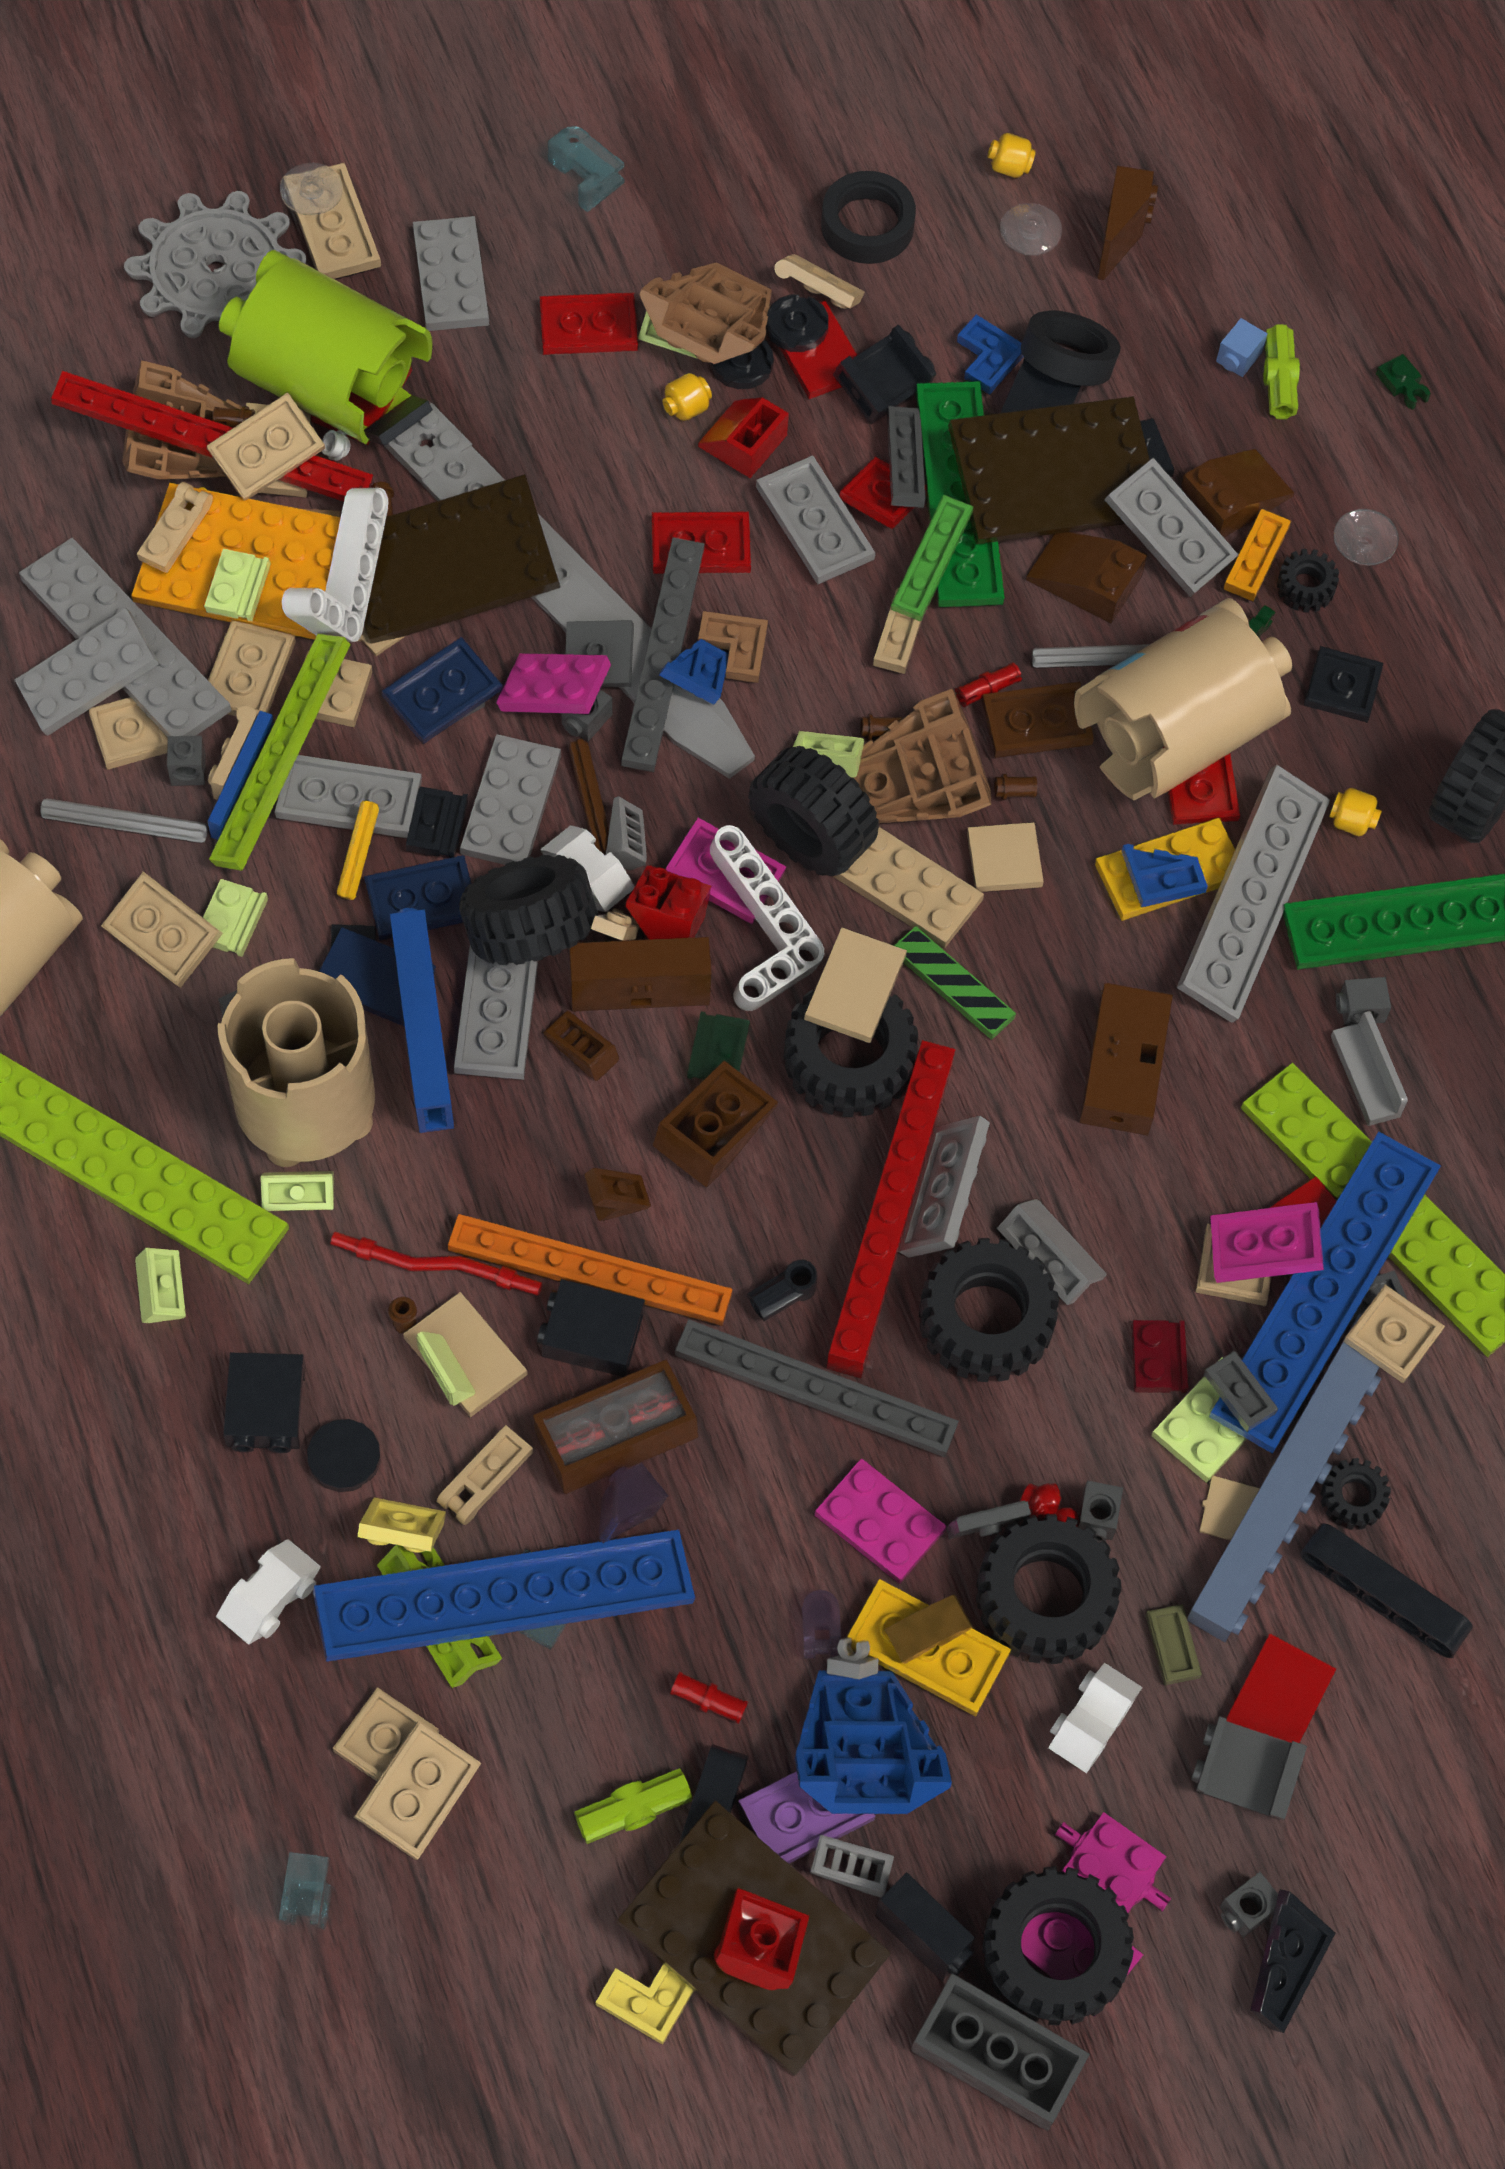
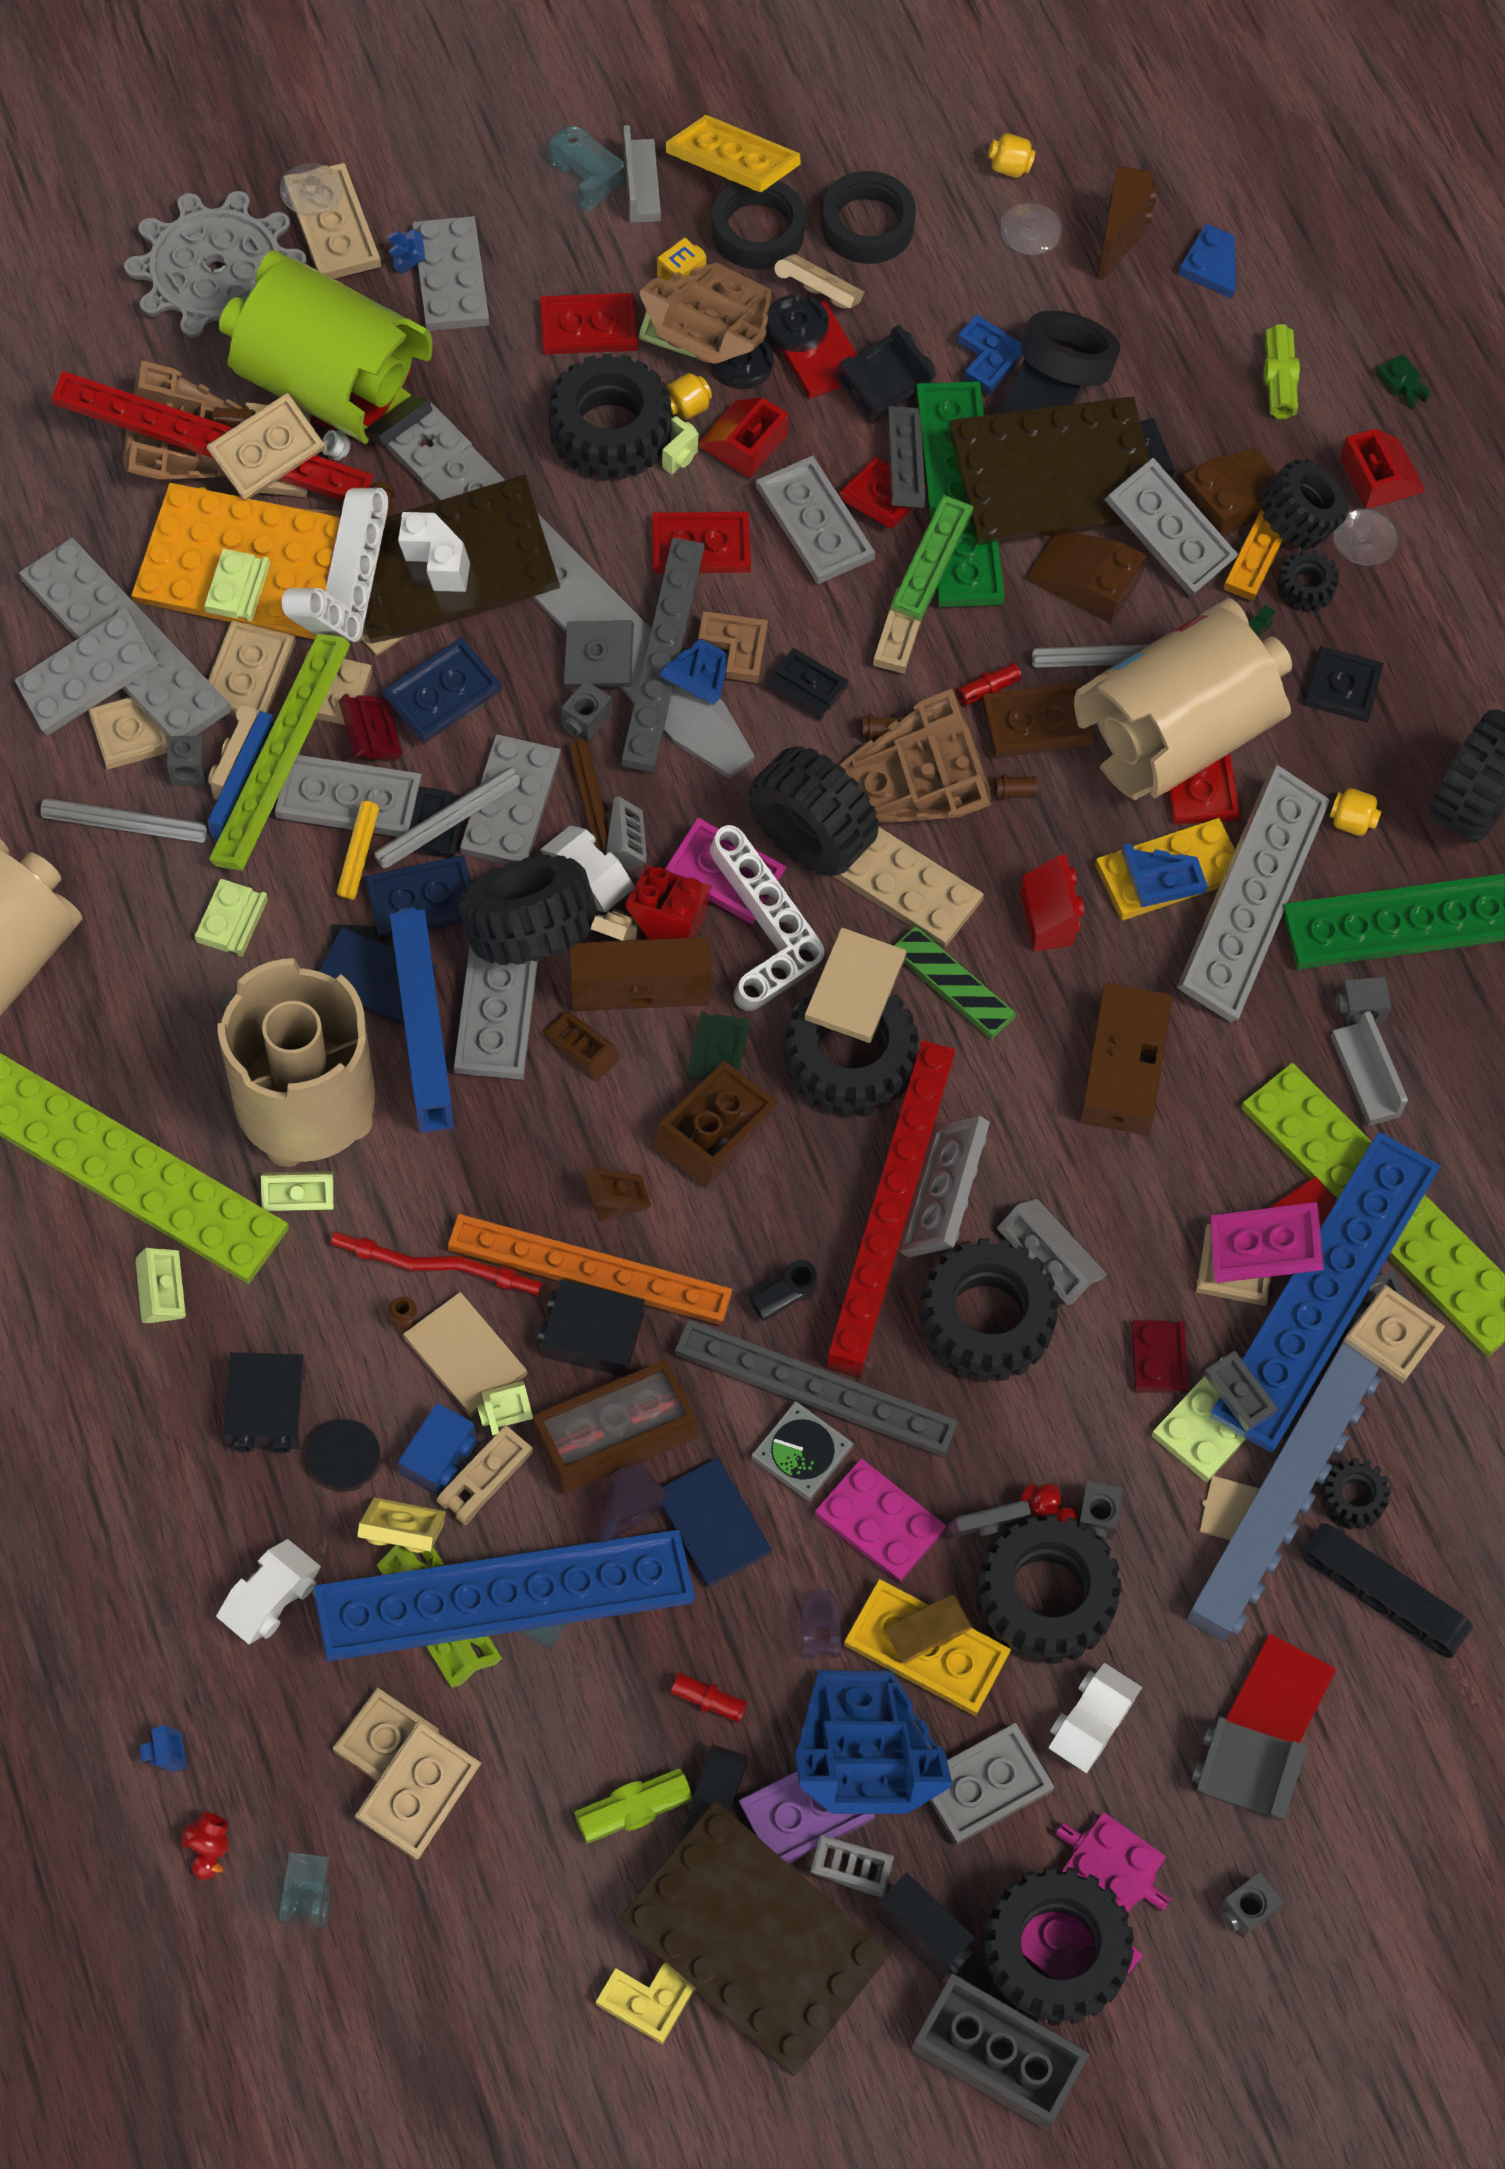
(161, 929): tan tile -> none
(165, 1750): none -> blue tile
(175, 527): tan plate -> none
(209, 1840): none -> red animal
(370, 727): none -> dark red plate
(406, 249): none -> blue tile
(430, 540): none -> white brick
(438, 1449): none -> blue brick
(444, 1367): yellowish green slope -> none
(447, 817): none -> light grey axle
(505, 1406): none -> yellowish green bracket
(553, 683): dark pink plate -> none
(603, 383): none -> black tyre
(641, 178): none -> light grey panel
(681, 259): none -> yellow brick
(681, 448): none -> yellowish green bracket
(714, 1523): none -> dark blue tile
(733, 153): none -> yellow plate
(758, 254): none -> black tyre
(761, 1941): red slope -> none
(802, 1451): none -> tile
(807, 684): none -> black plate
(841, 749): yellowish green slope -> none
(852, 1664): light grey tile -> none
(990, 1784): none -> light grey plate
(1005, 857): tan tile -> none
(1051, 904): none -> red slope
(1173, 1644): olive tile -> none
(1212, 261): none -> blue wing
(1241, 347): medium blue brick -> none
(1289, 1960): black wing -> none
(1304, 503): none -> black tyre
(1379, 468): none -> red slope

